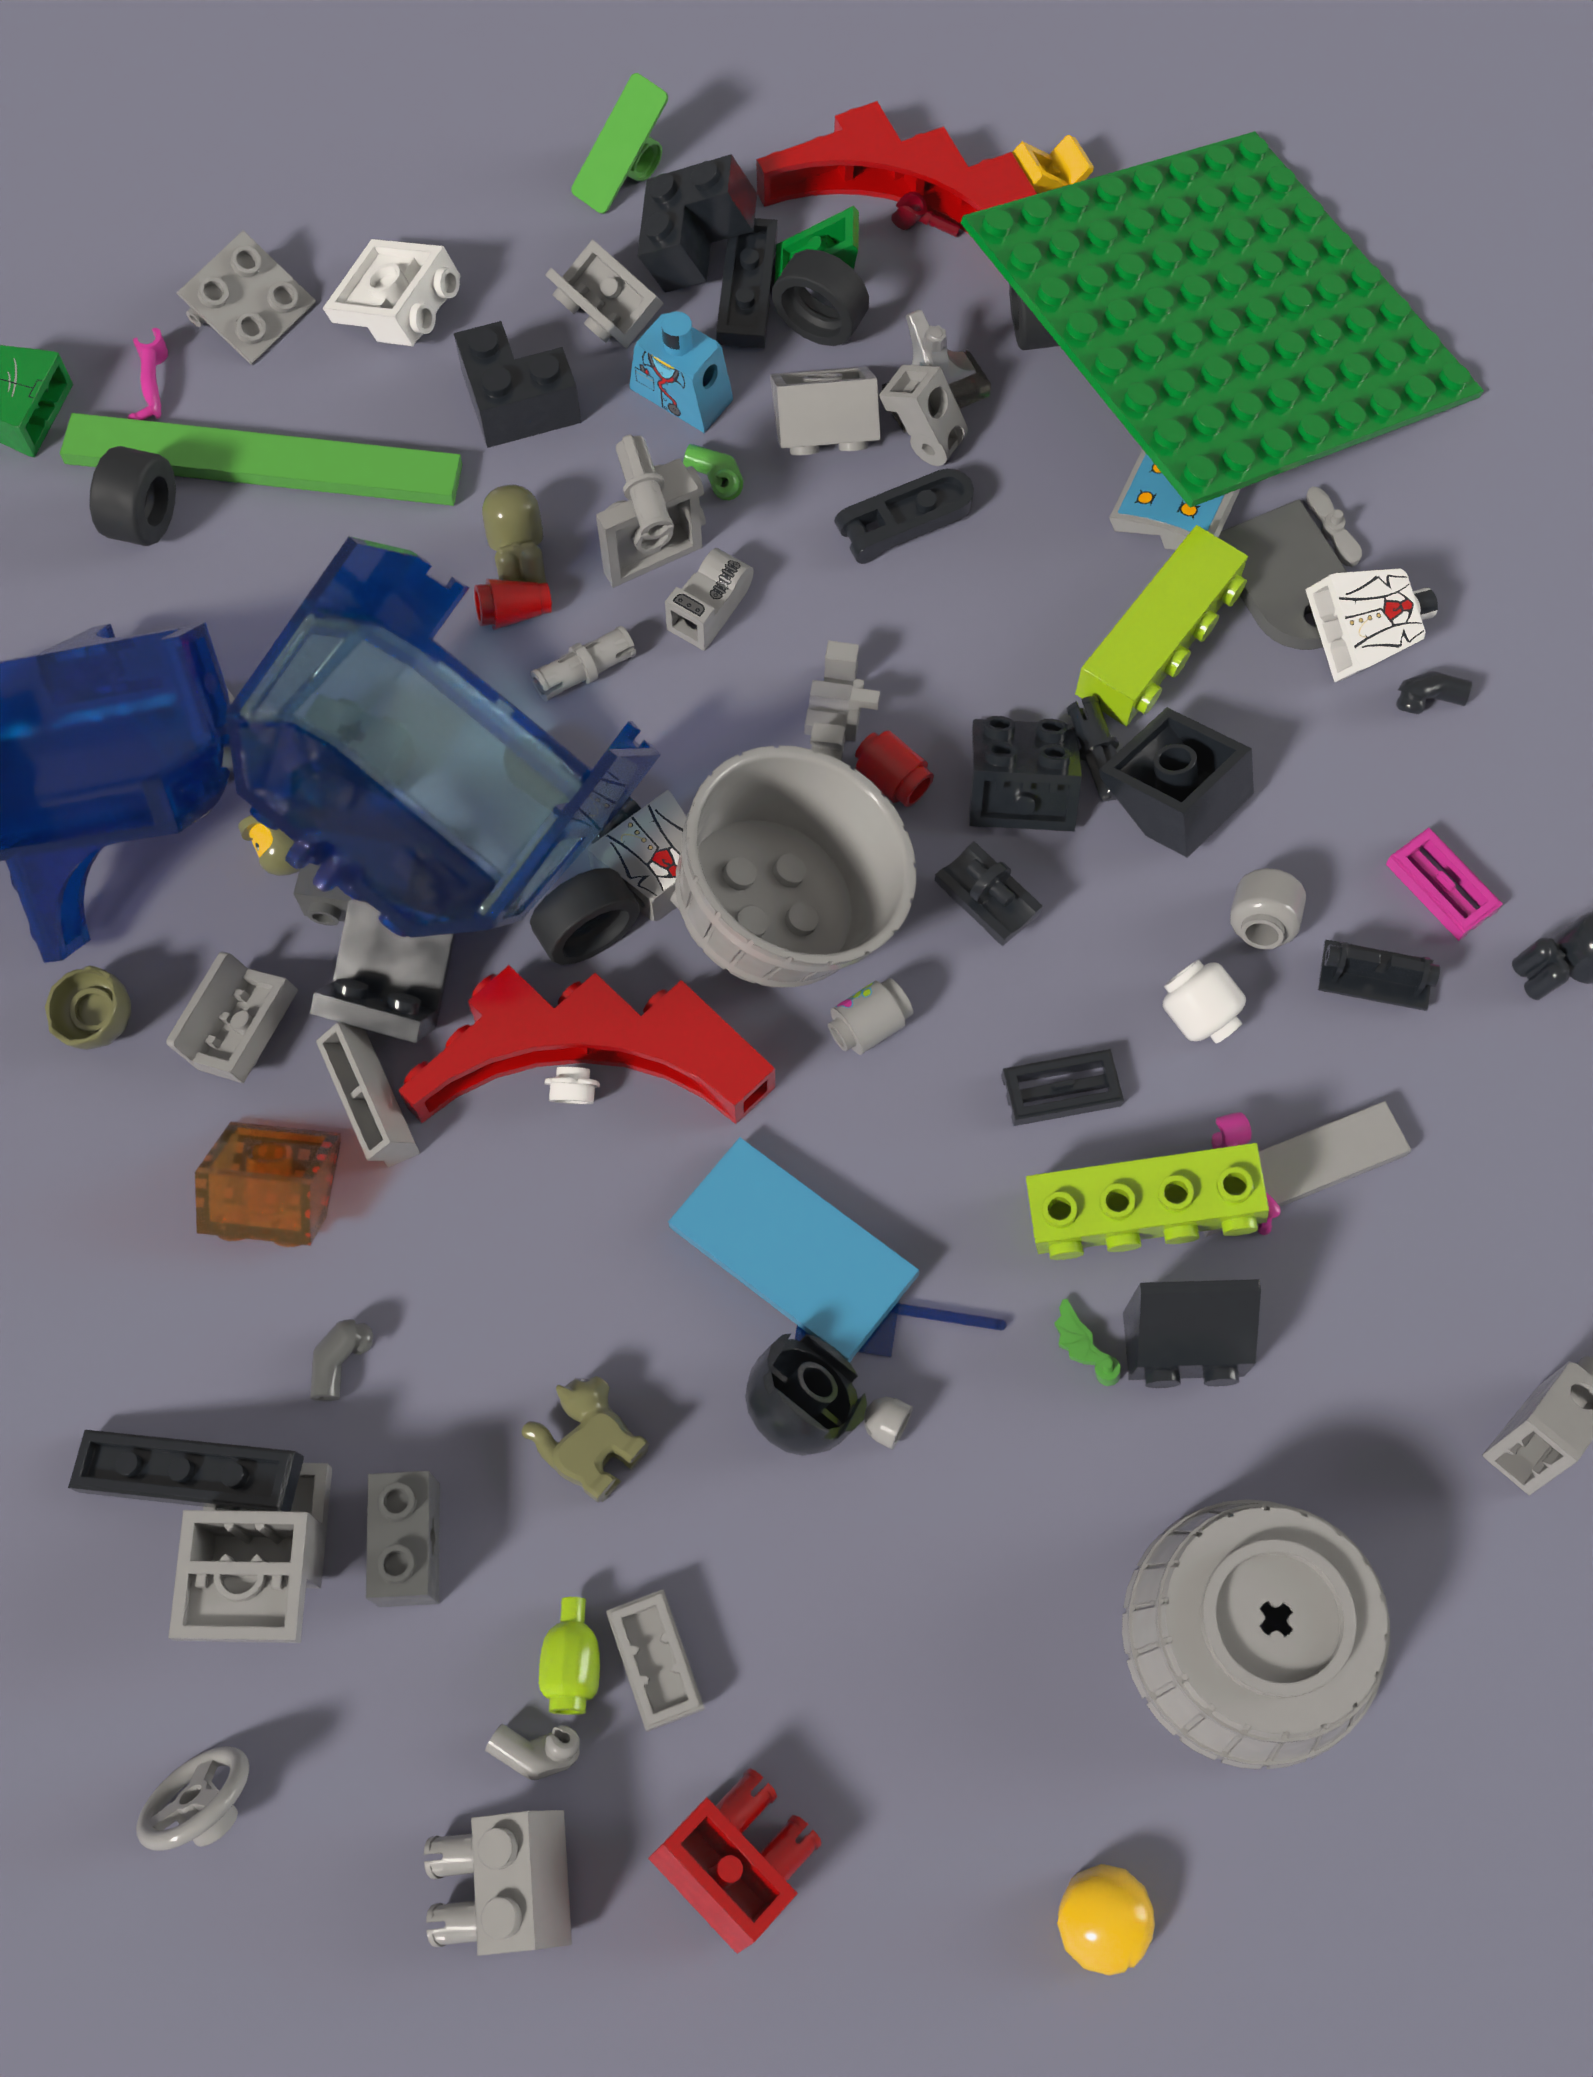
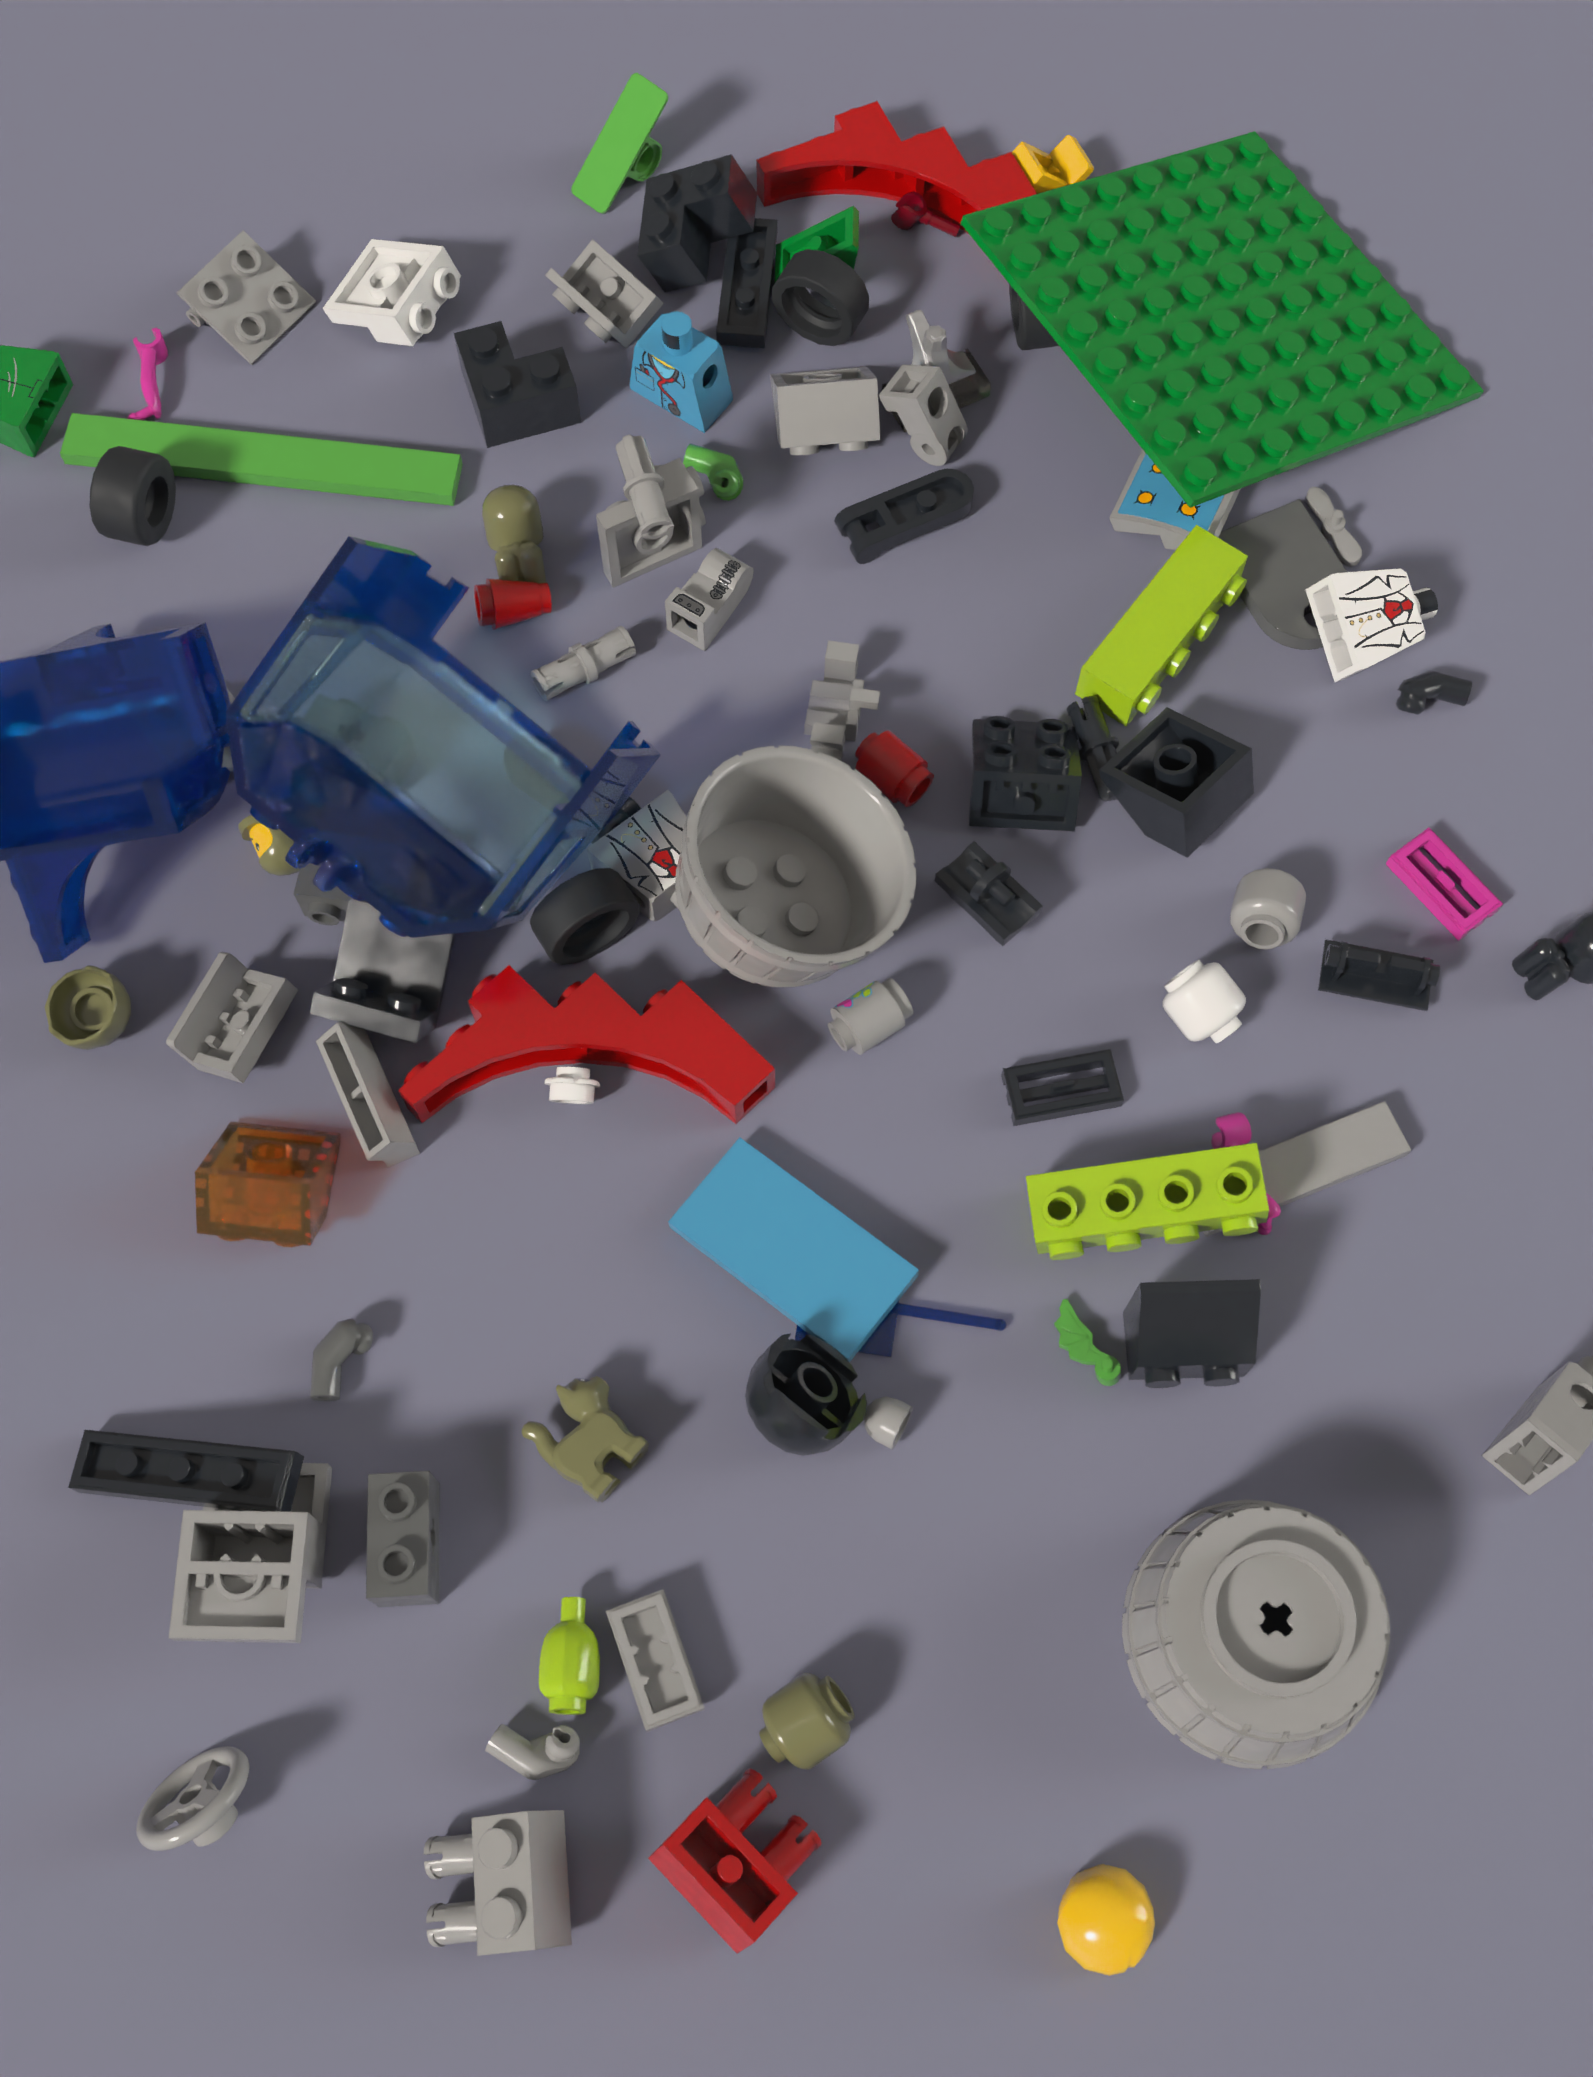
(806, 1721): none -> olive head

